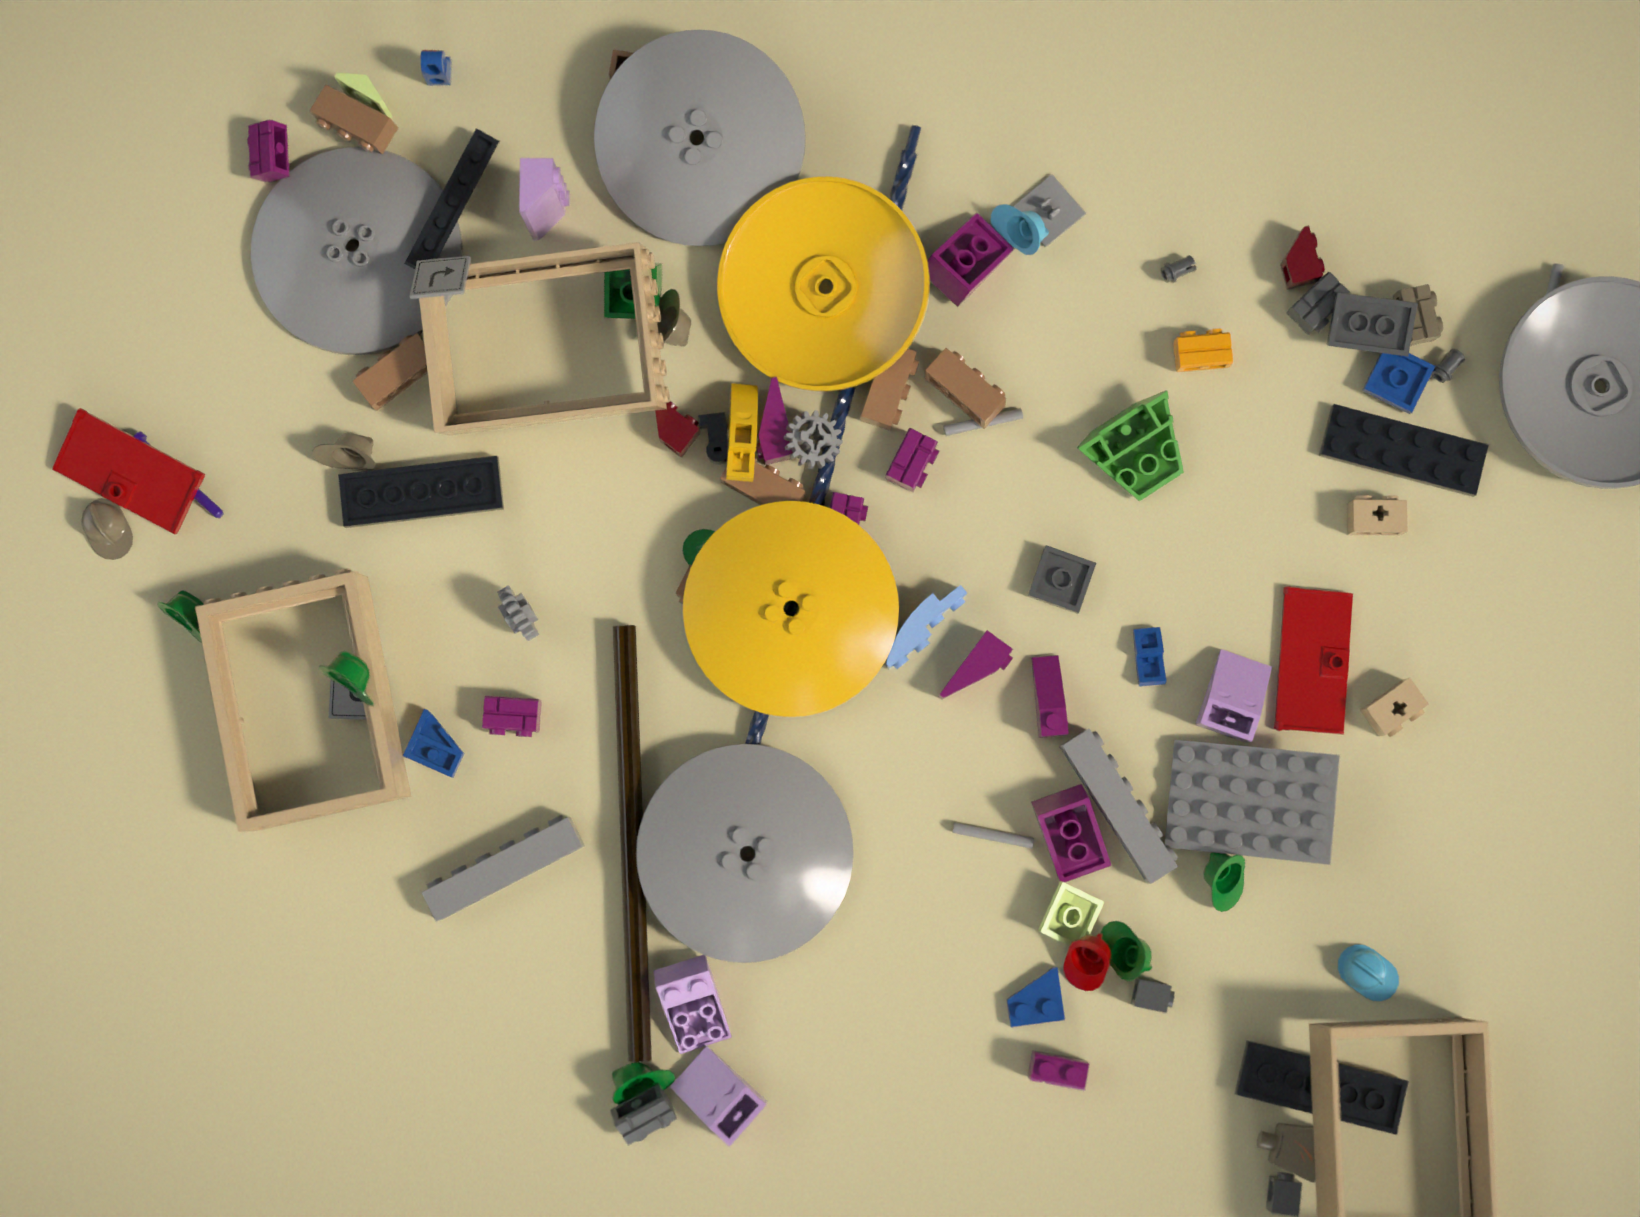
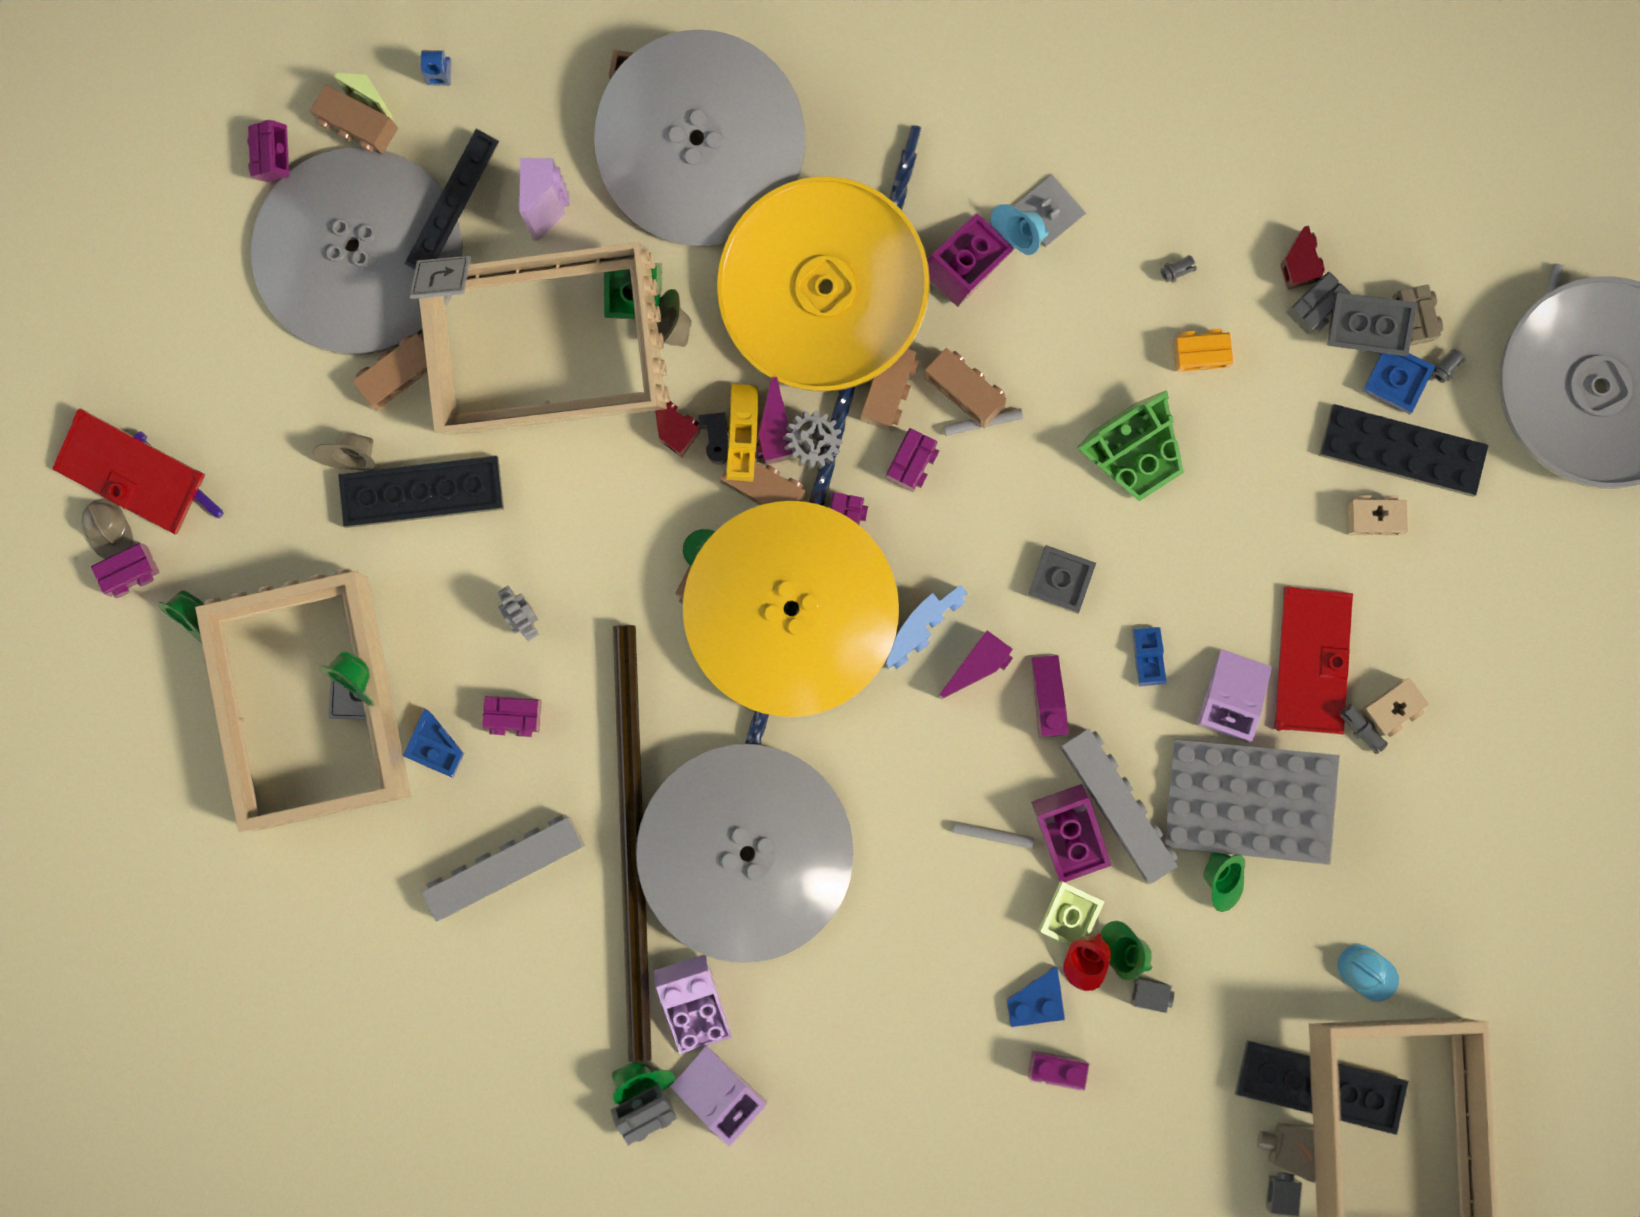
(125, 570): none -> magenta brick
(1363, 729): none -> dark grey pin

